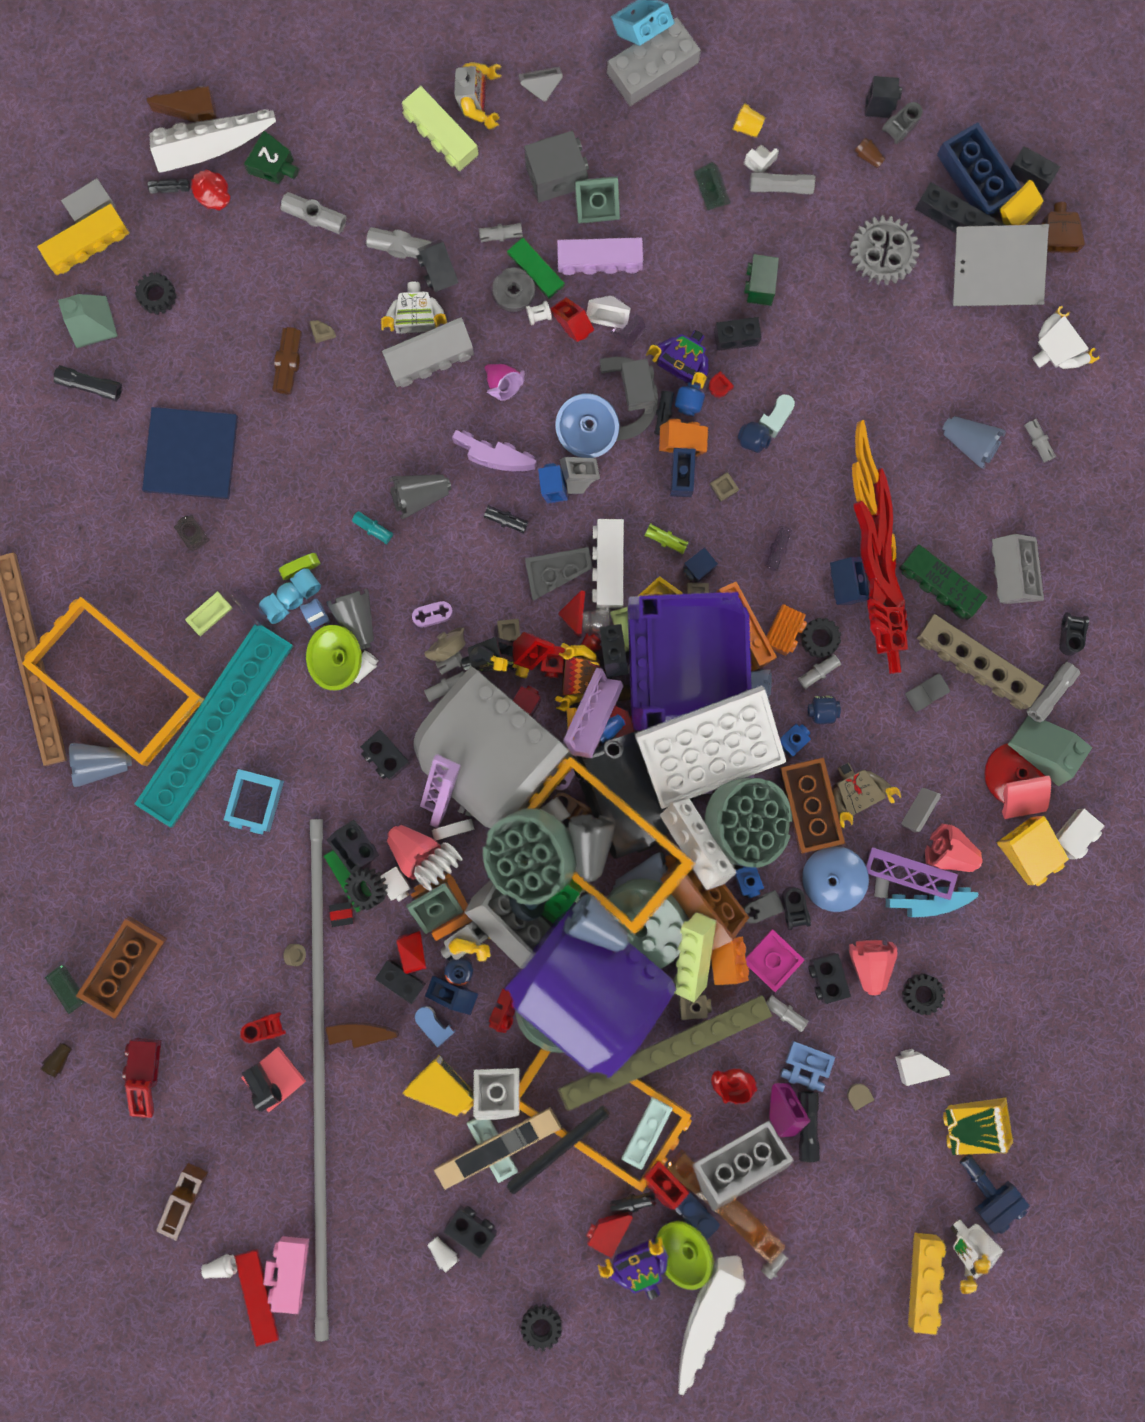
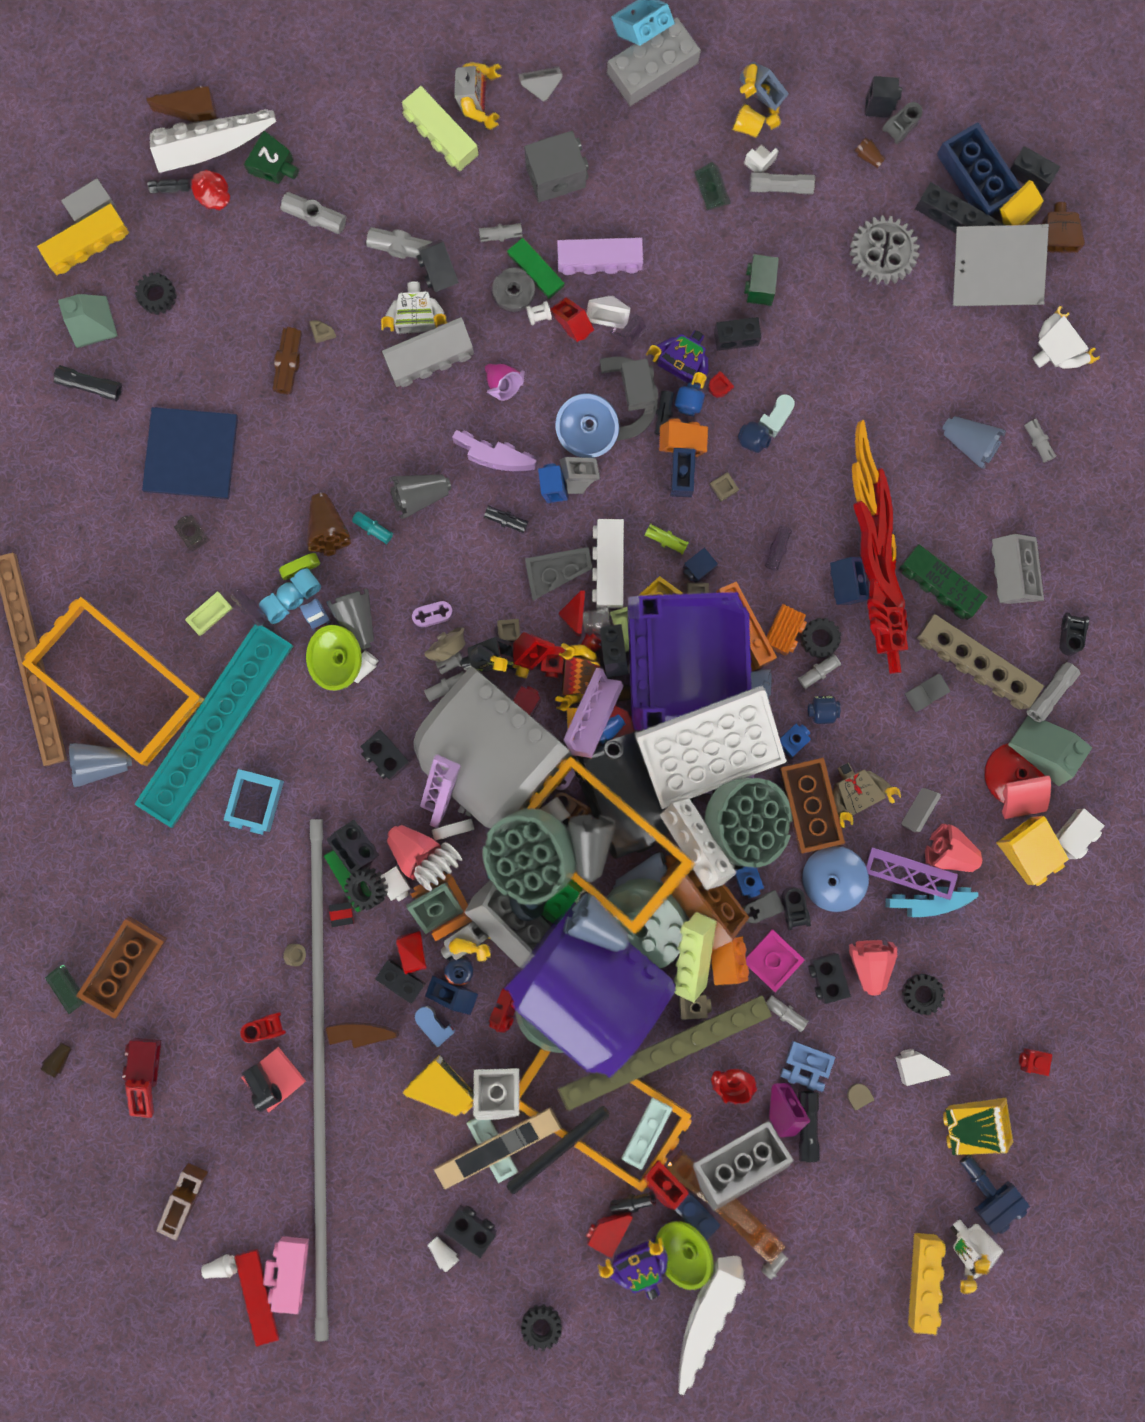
(325, 527): none -> reddish brown cone
(597, 199): sand green slope -> none
(765, 87): none -> torso
(881, 886): light grey pin -> none
(1035, 1061): none -> red bracket

